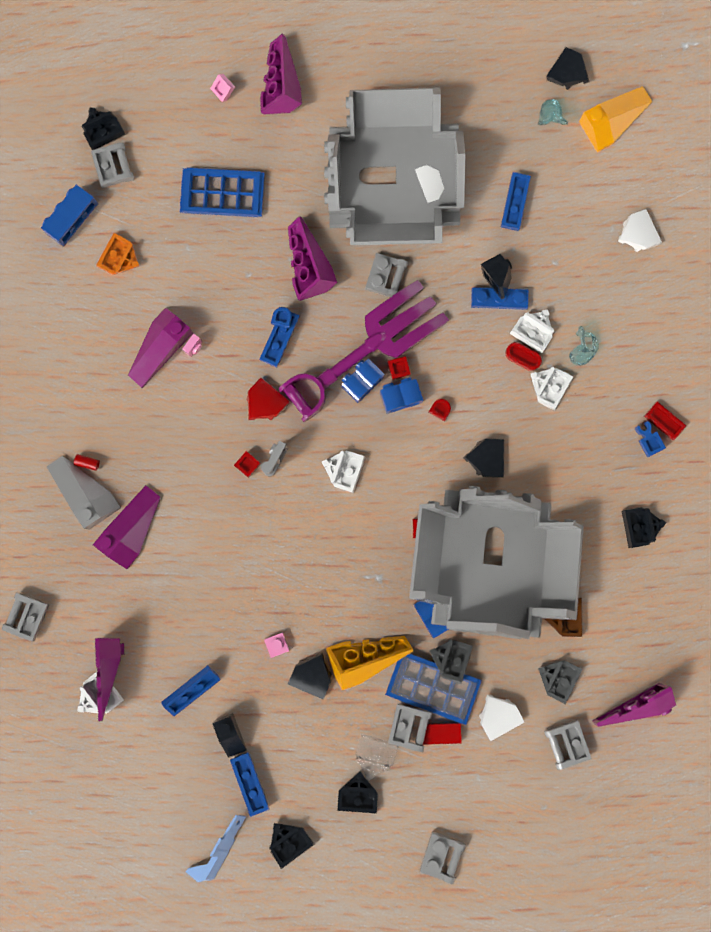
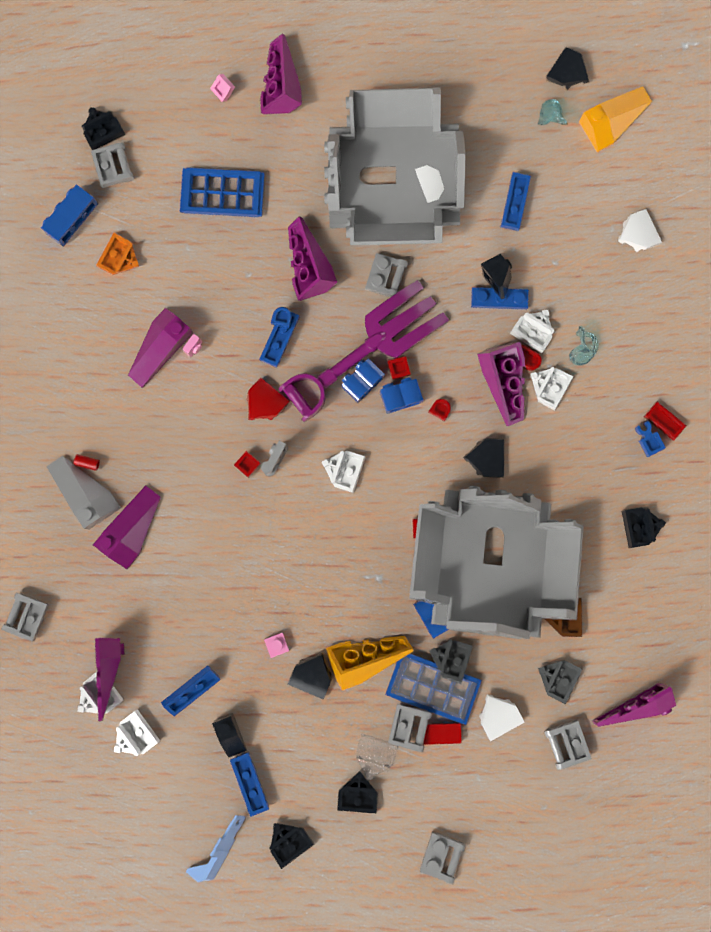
(135, 735): none -> white slope
(504, 375): none -> magenta wedge

